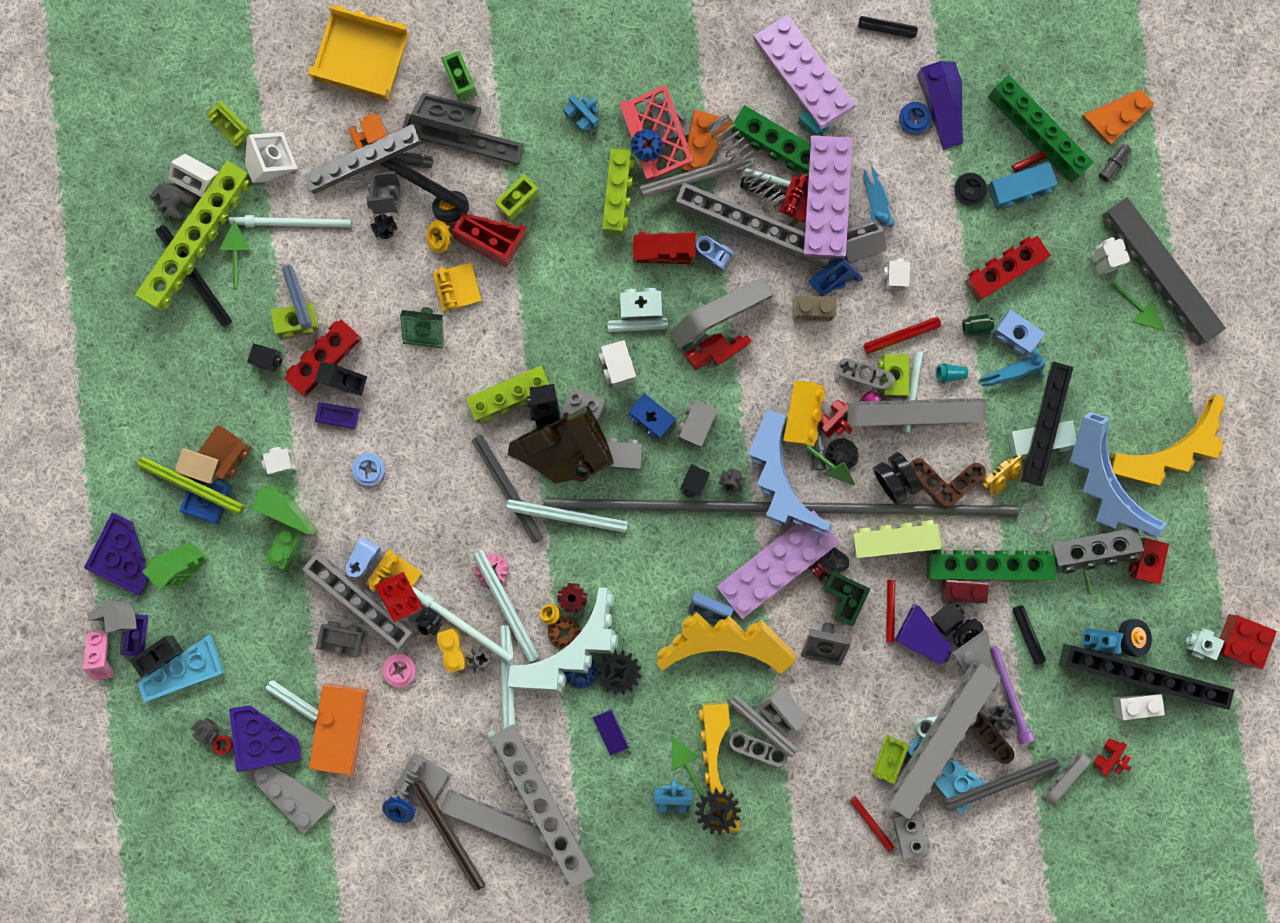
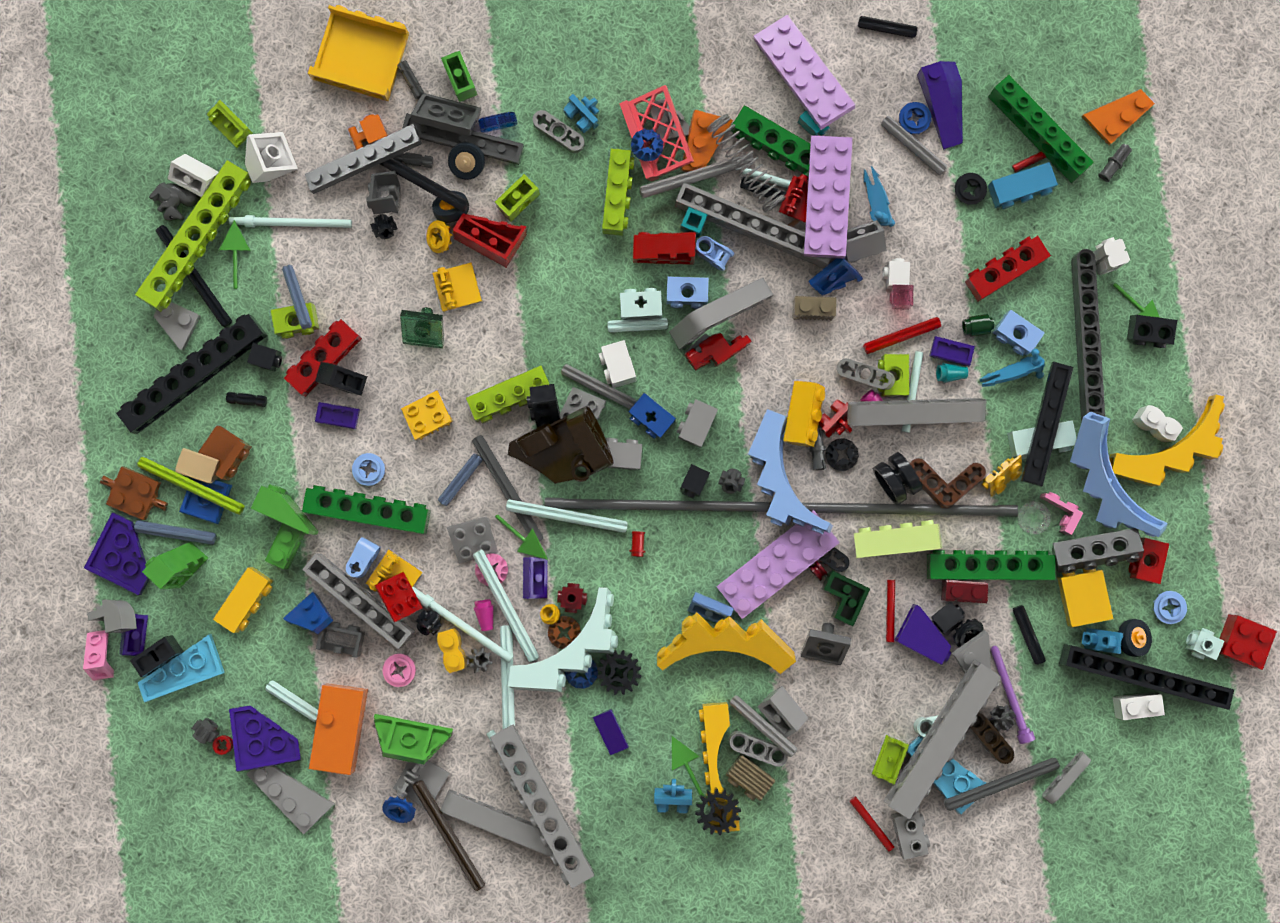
(129, 411): none -> black brick
(133, 493): none -> dark orange plate
(175, 532): none -> sand blue axle
(177, 323): none -> light grey wing
(243, 600): none -> yellow brick
(246, 399): none -> black axle
(278, 461): white brick -> none
(310, 614): none -> blue wing
(314, 505): none -> green brick
(409, 739): none -> bright green wing
(410, 79): none -> dark grey axle
(426, 415): none -> yellow hinge
(460, 479): none -> sand blue axle
(466, 161): none -> black wheel
(472, 537): none -> light grey hinge
(484, 612): none -> dark pink cone
(497, 121): none -> clear blue beam
(530, 544): none -> bright green piece
(535, 578): none -> dark purple slope
(557, 123): none -> light grey beam
(598, 386): none -> light grey axle
(637, 546): none -> red pin
(693, 221): none -> teal brick
(697, 285): none -> light blue brick
(750, 777): none -> dark tan brick
(838, 472): bright green piece -> none
(901, 296): none -> clear pink brick
(913, 145): none -> light grey axle
(952, 351): none -> dark purple plate
(1070, 521): none -> bright pink bracket
(1085, 597): none -> yellow brick
(1092, 331): none -> dark grey beam
(1116, 749): red hips -> none
(1152, 326): none -> black brick
(1161, 427): none -> white brick
(1163, 272): dark grey brick -> none
(1176, 614): none -> light blue gear

